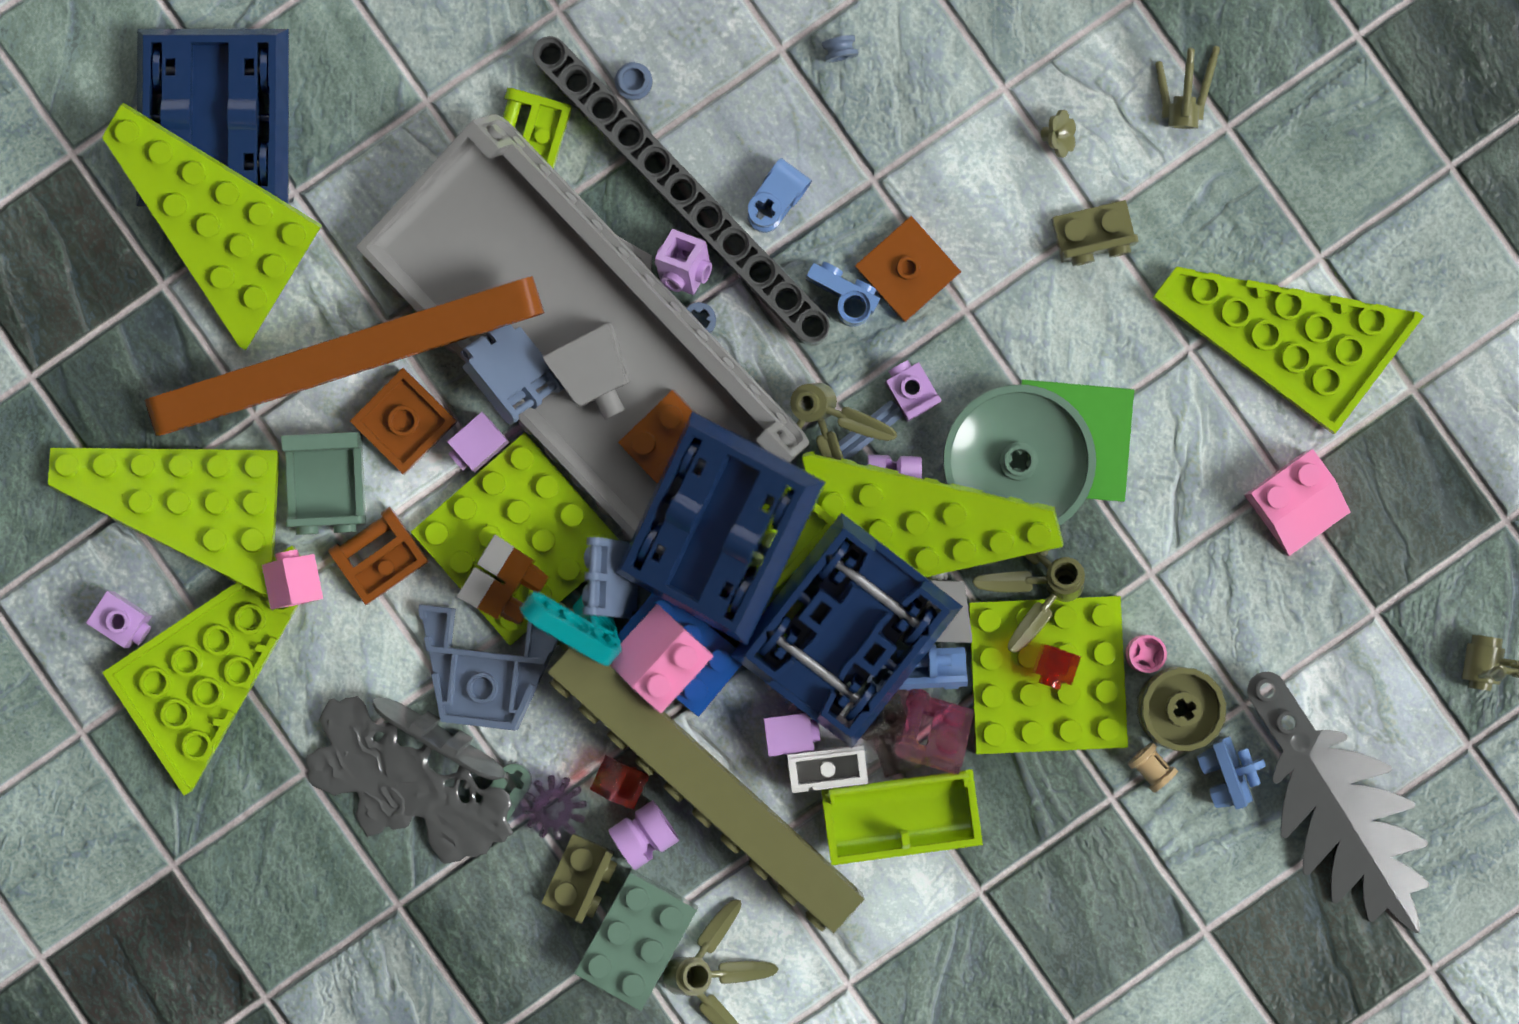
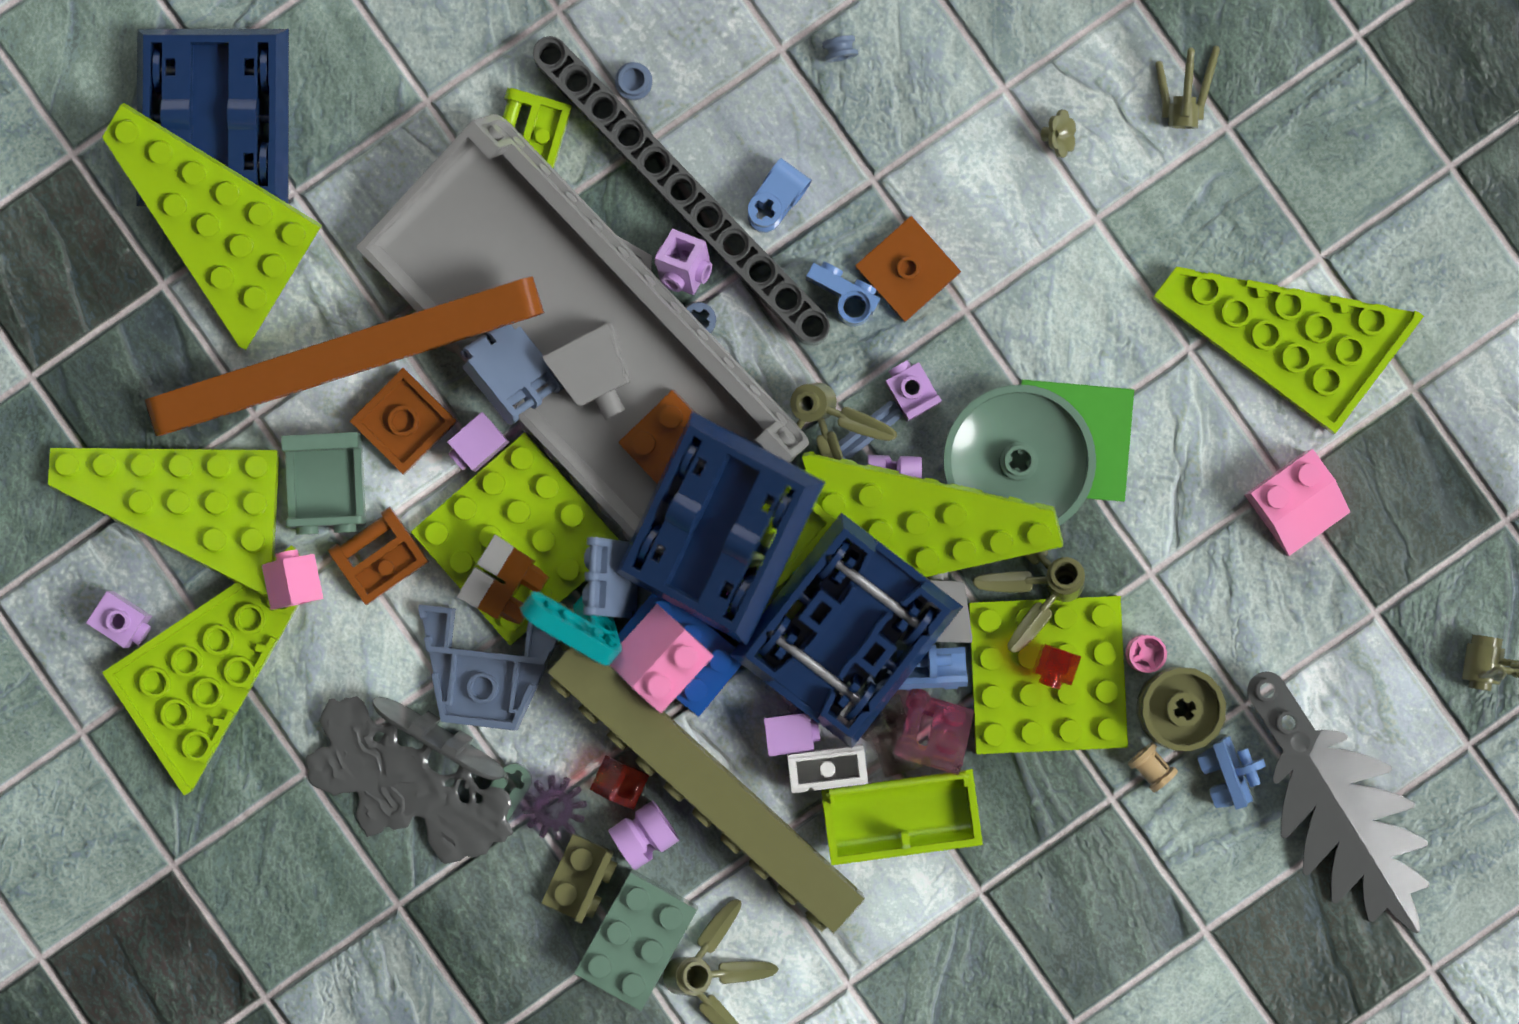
(1094, 232): olive bracket -> none

